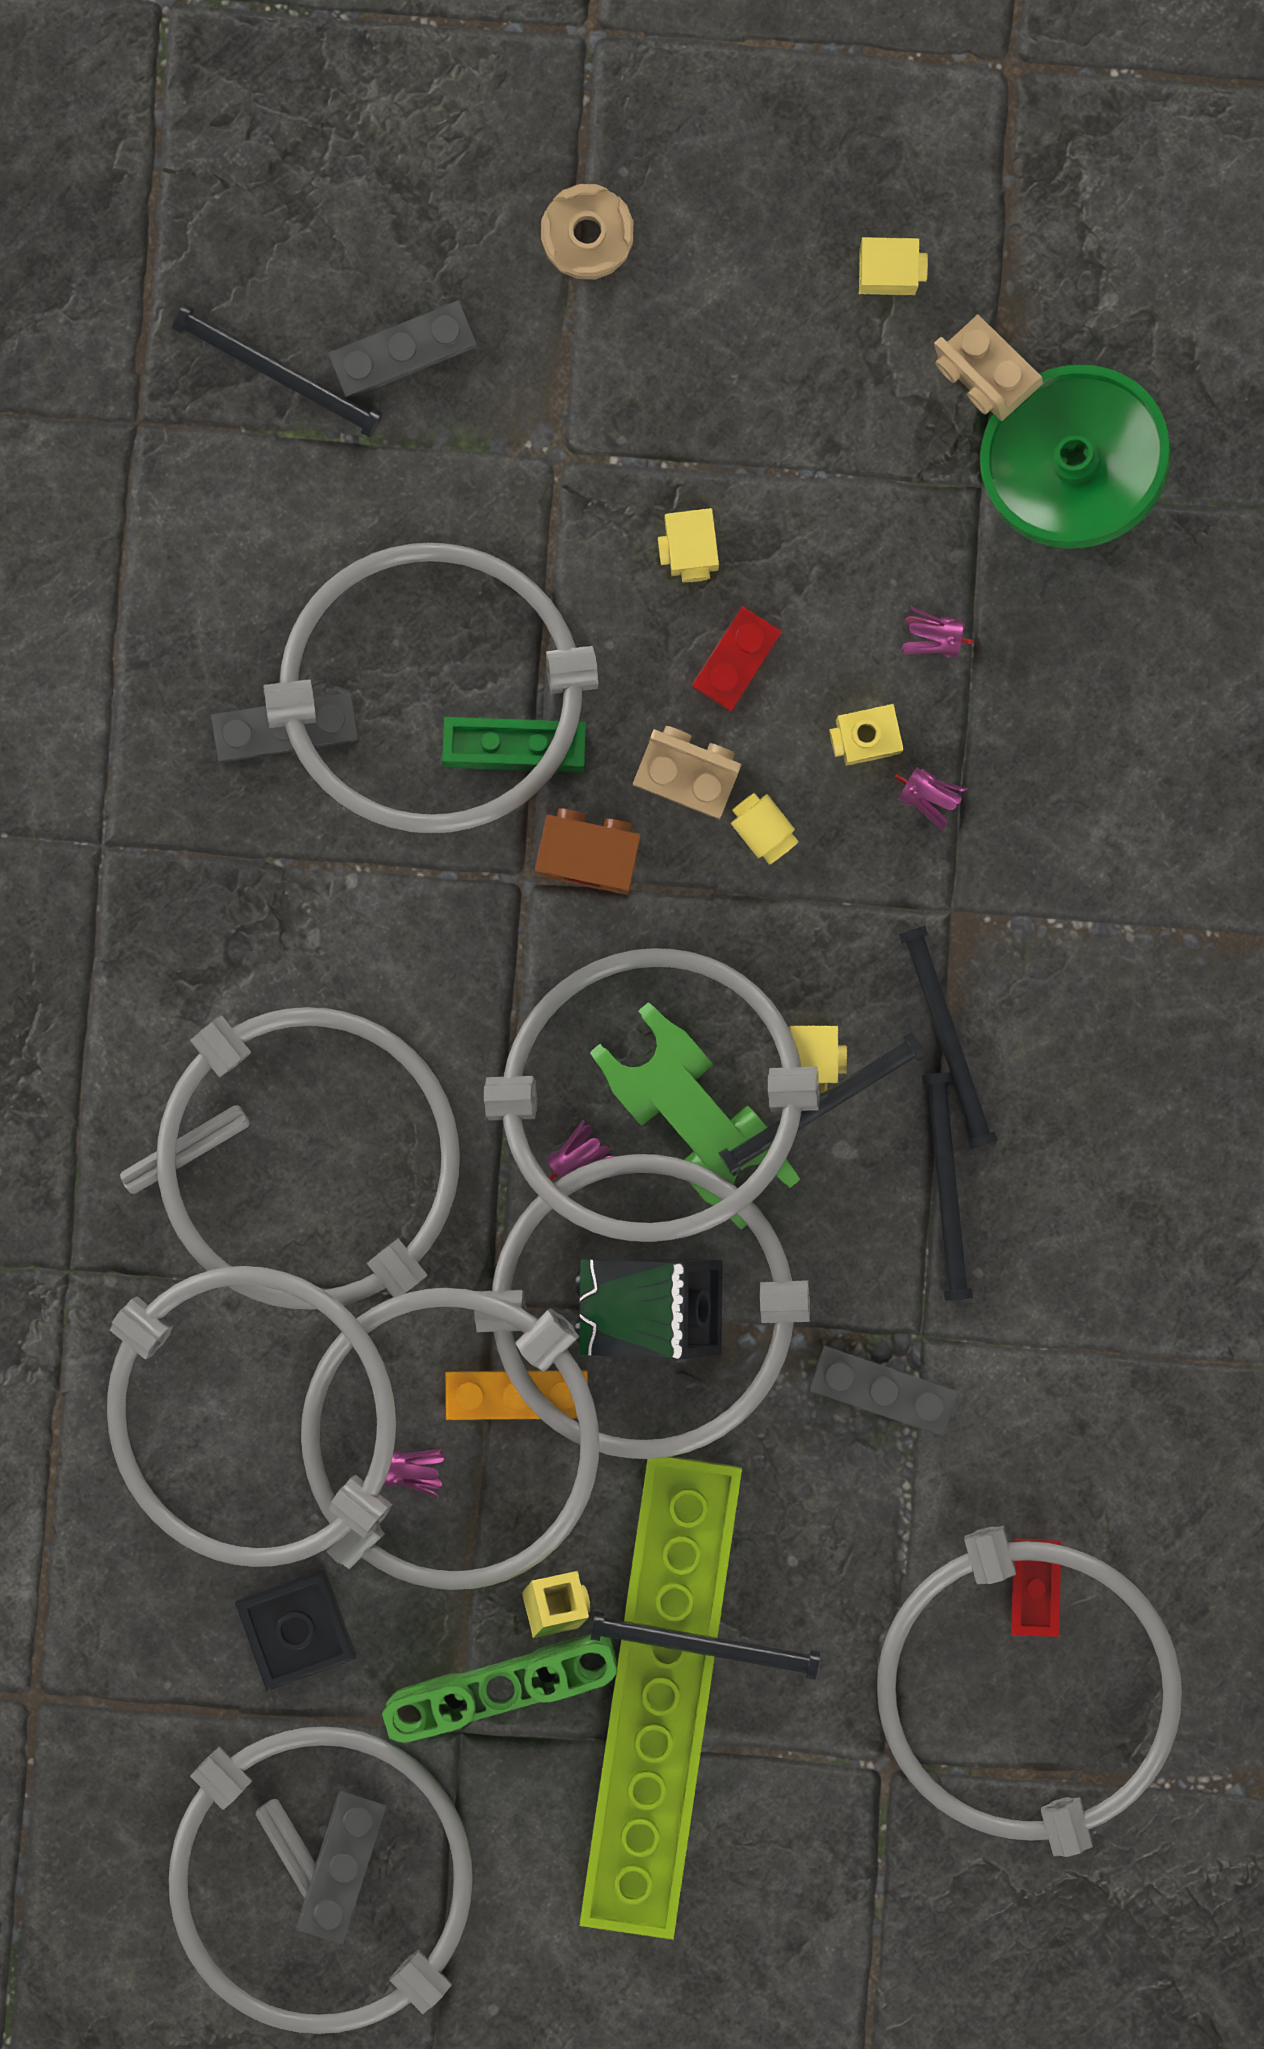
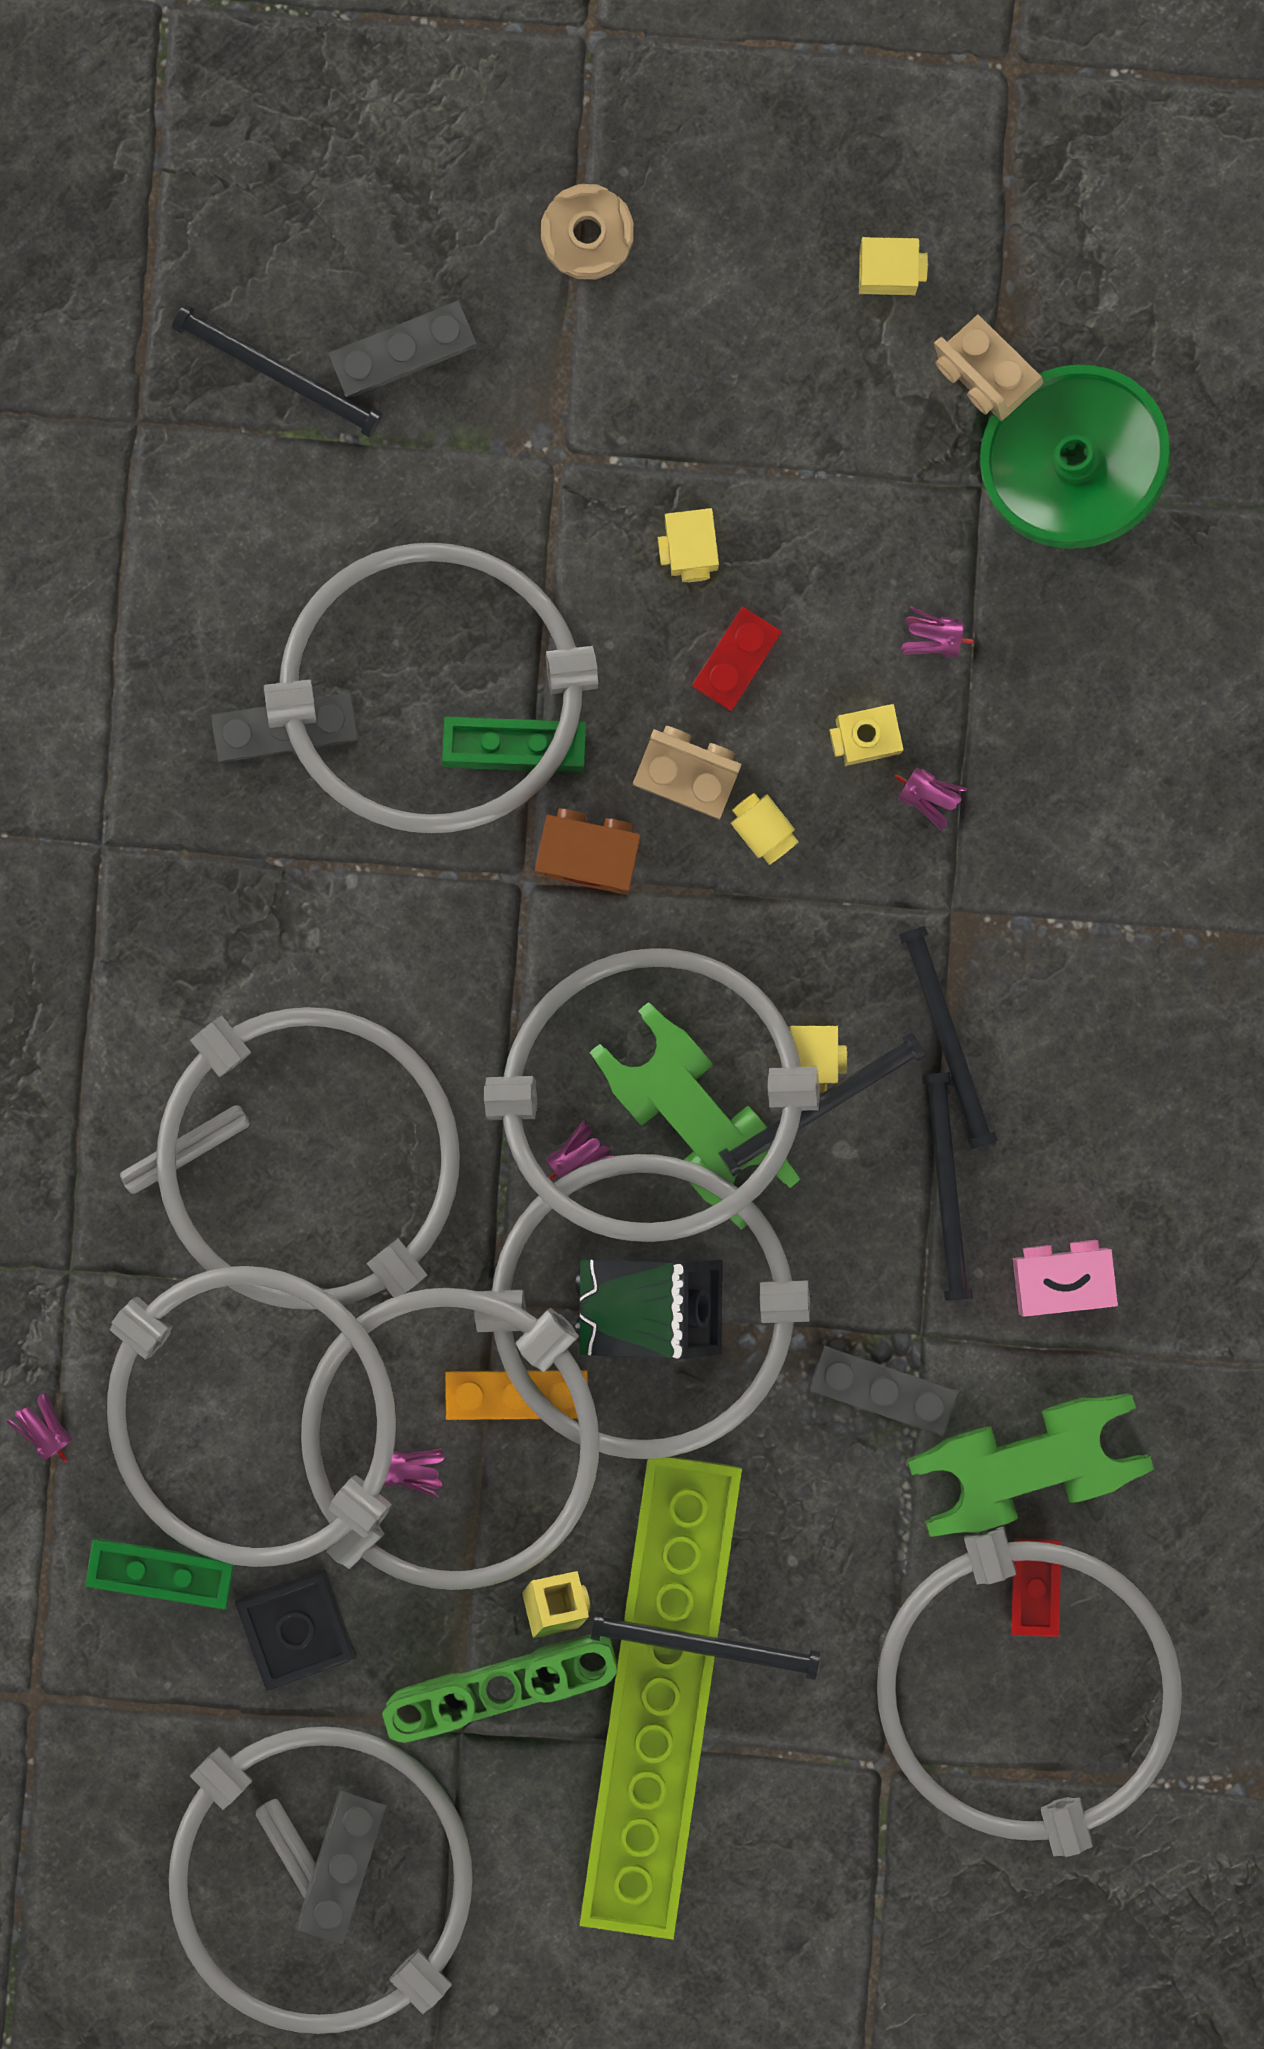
(45, 1439): none -> flat silver piece
(159, 1573): none -> green plate
(996, 1474): none -> bright green piece
(1064, 1280): none -> bright pink brick

